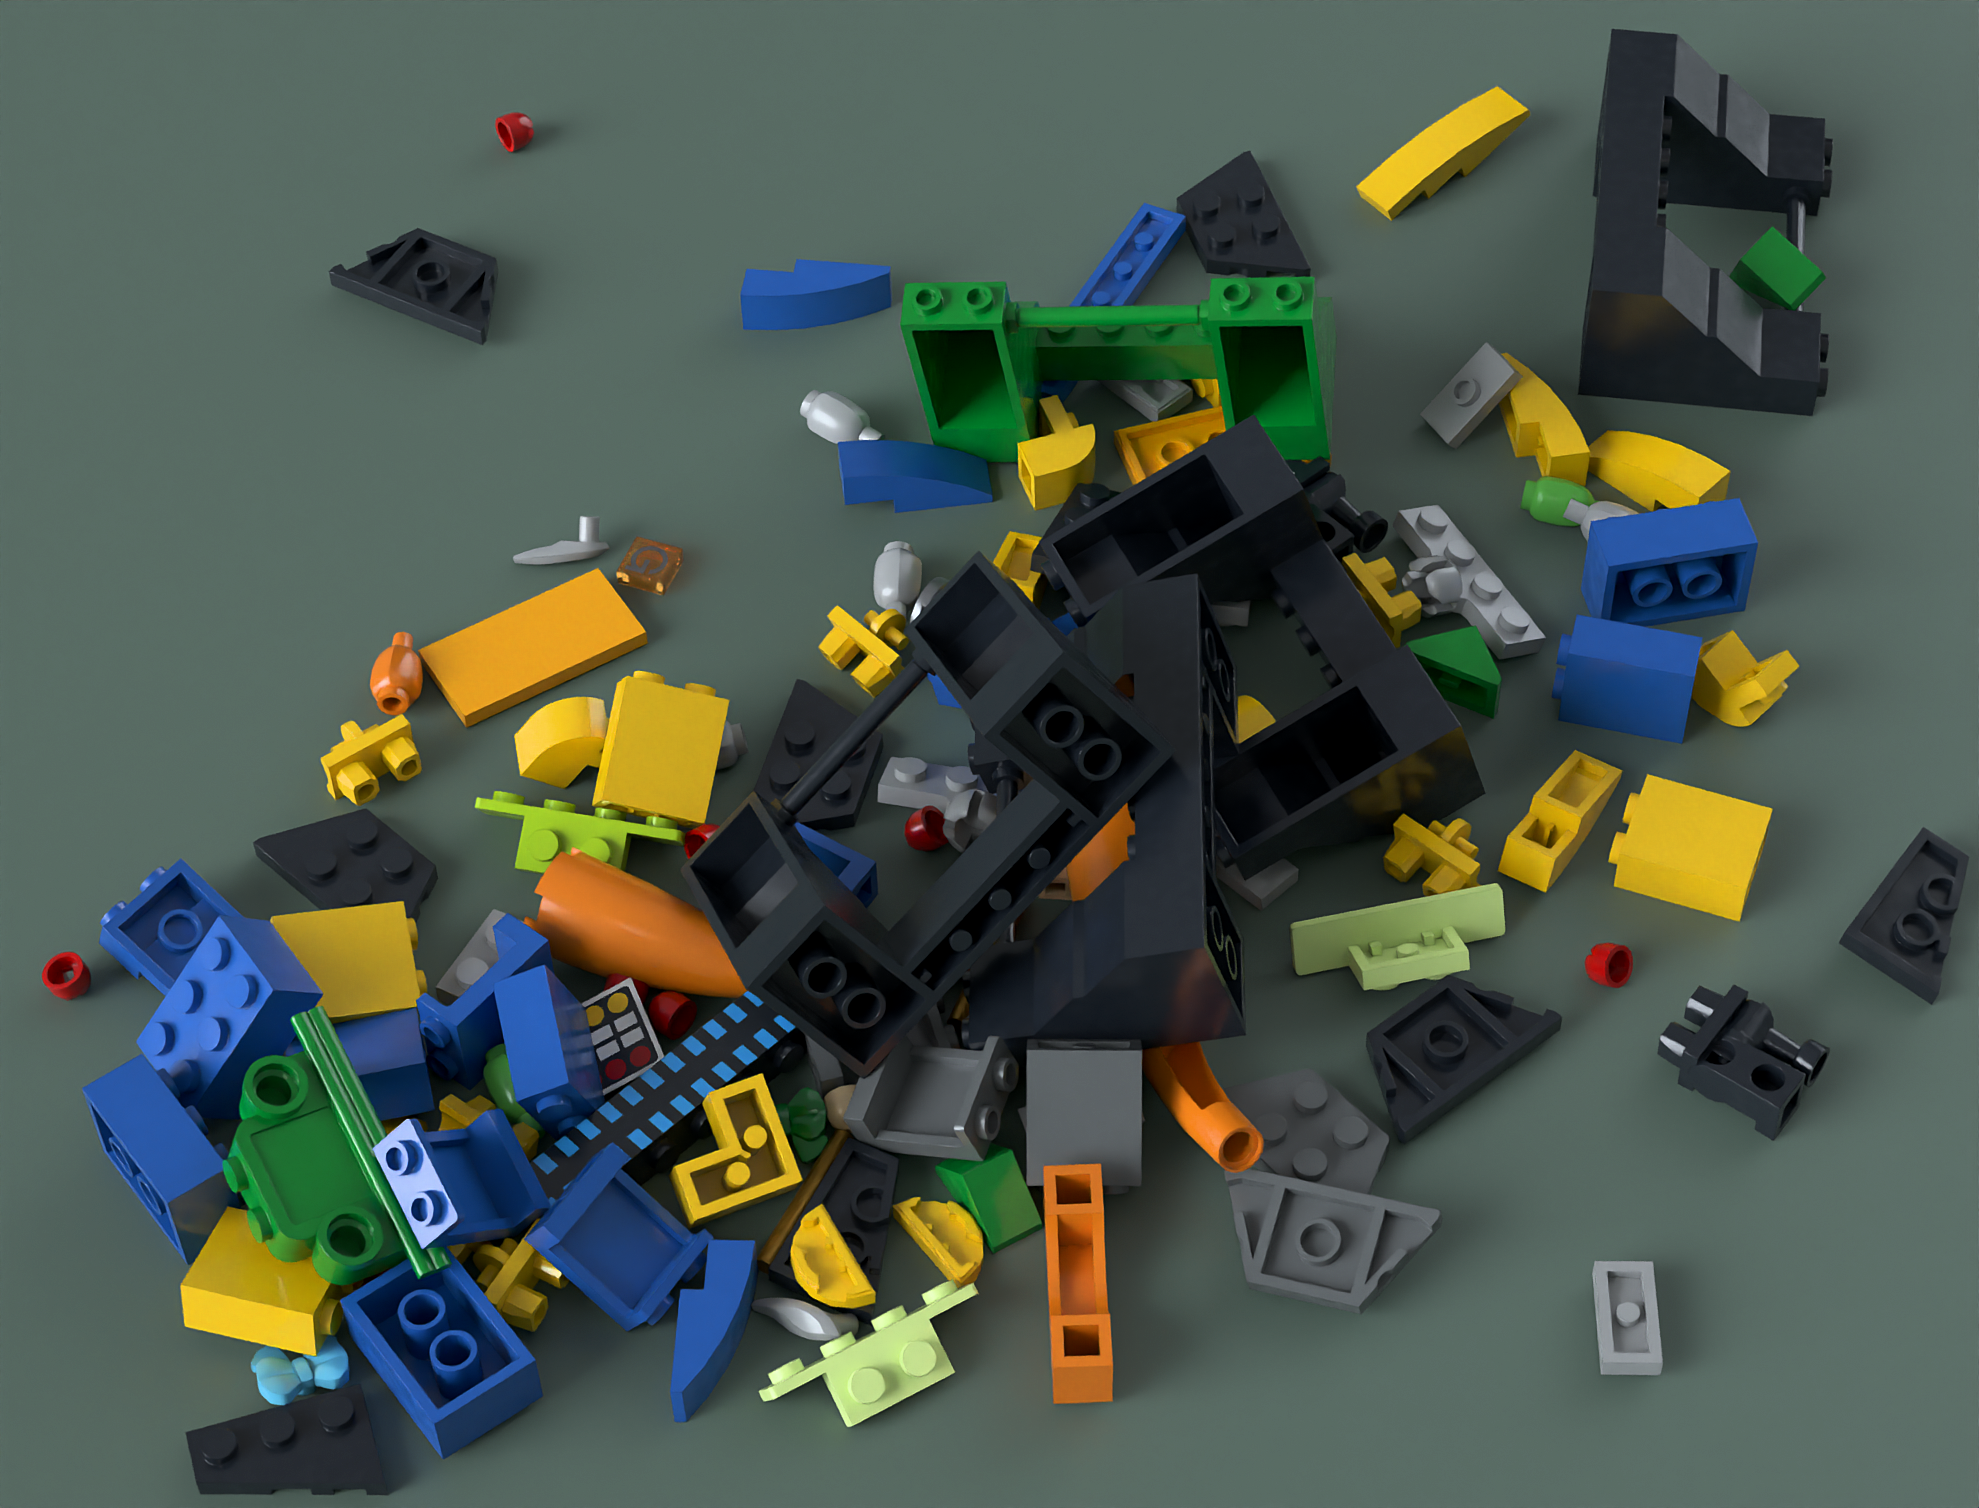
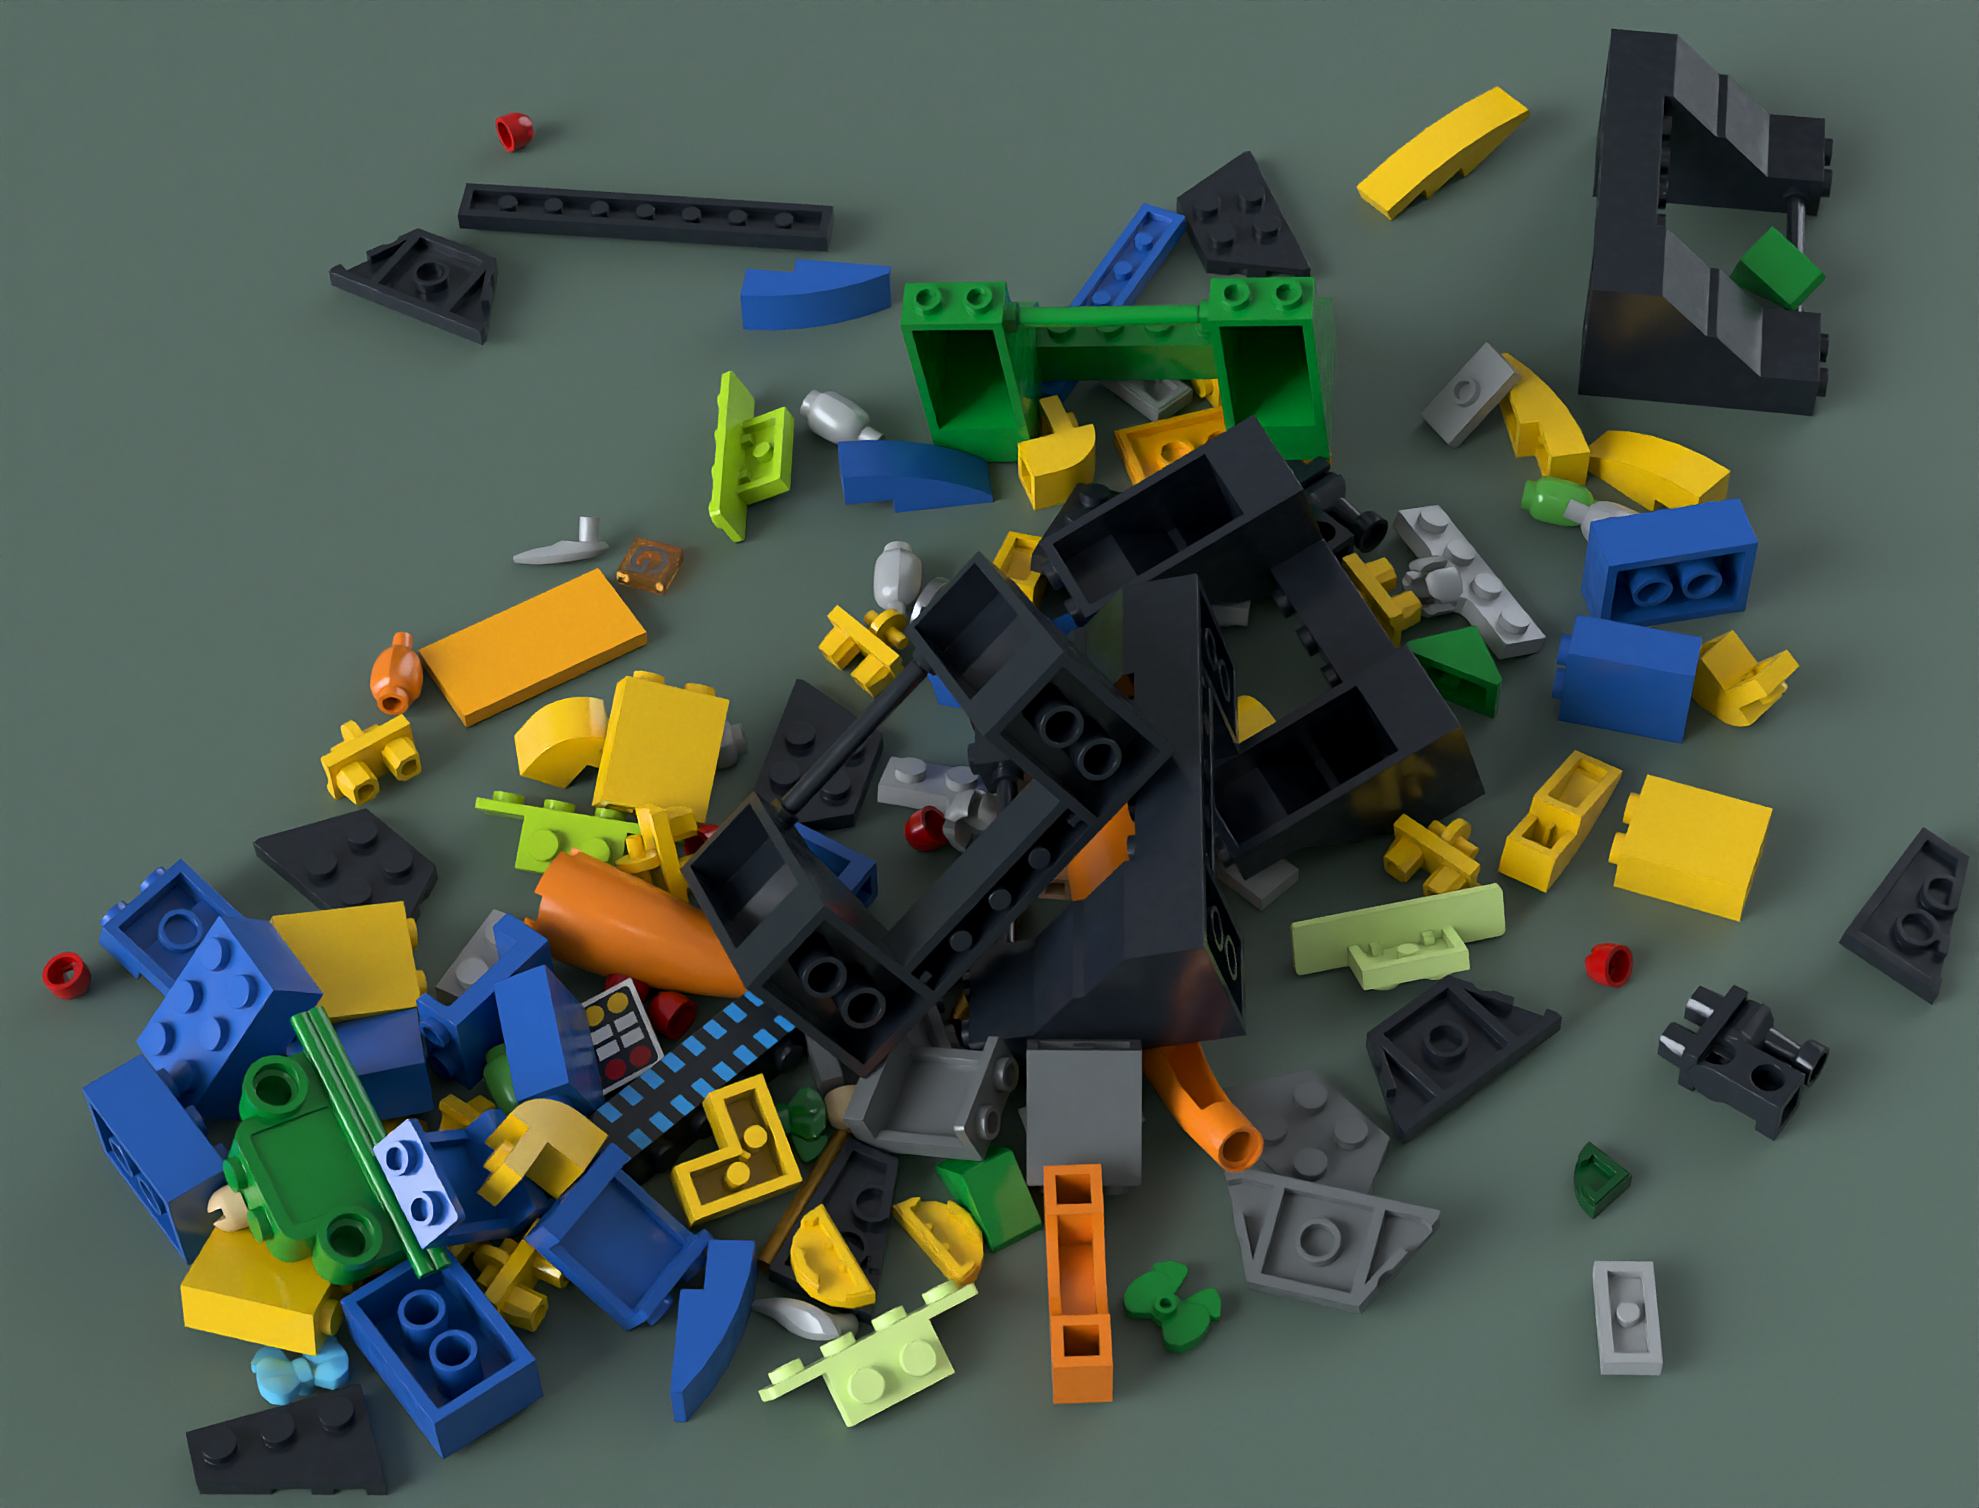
(233, 1207): none -> tan hinge
(544, 1143): none -> yellow brick
(646, 217): none -> black plate
(659, 831): none -> yellow hips
(750, 456): none -> lime bracket
(1182, 1322): none -> green piece
(1598, 1180): none -> dark green tile

